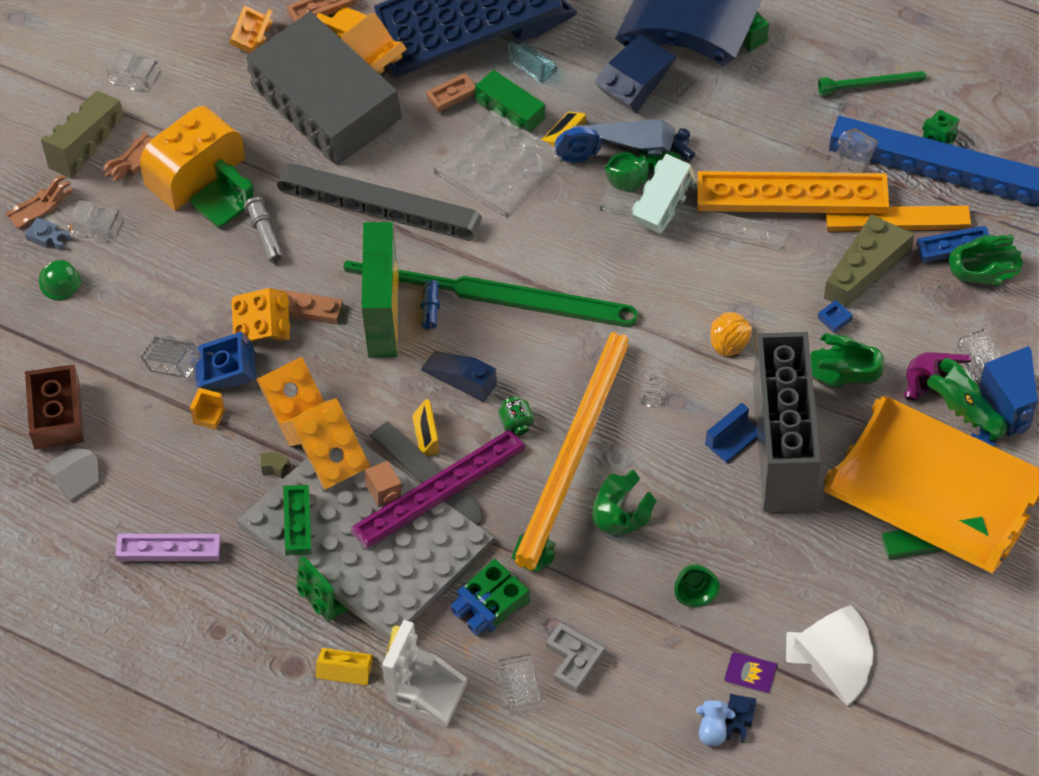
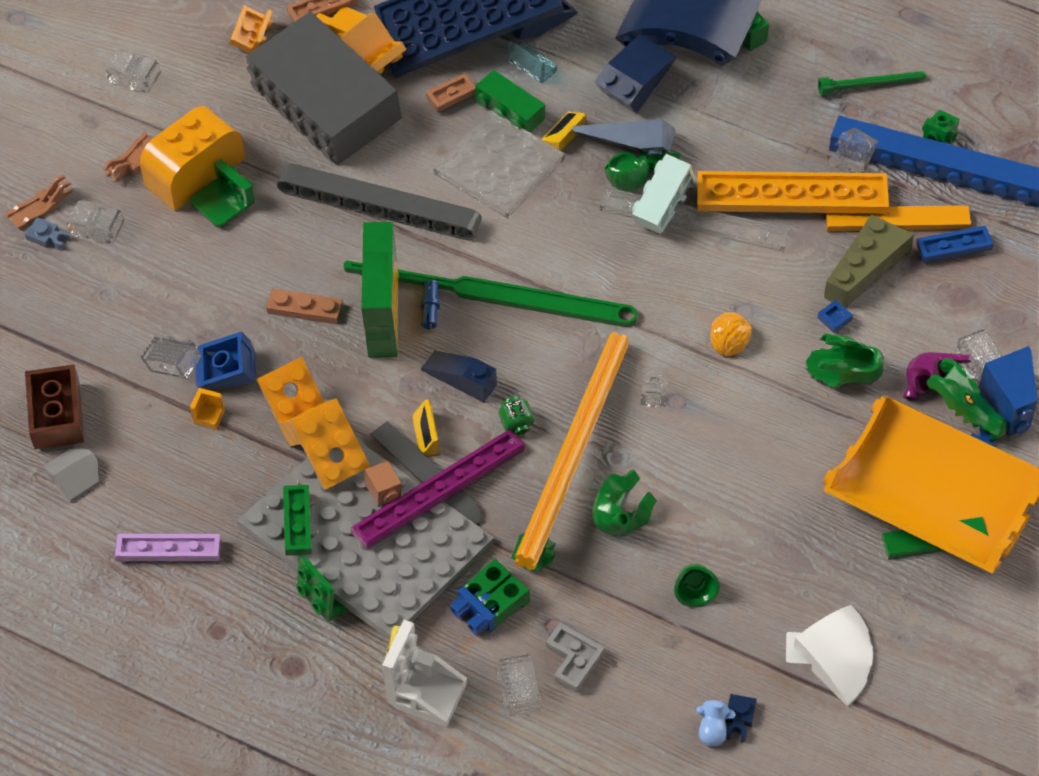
(59, 280): green helmet -> none
(81, 134): olive wedge -> none
(261, 221): light grey pin -> none
(262, 314): light orange bracket -> none
(274, 464): olive piece -> none
(344, 666): yellow slope -> none
(578, 144): blue tile -> none
(680, 144): dark blue arm -> none
(731, 433): blue panel -> none
(750, 672): dark purple sticker -> none
(786, 422): dark grey brick -> none
(986, 260): green hair -> none

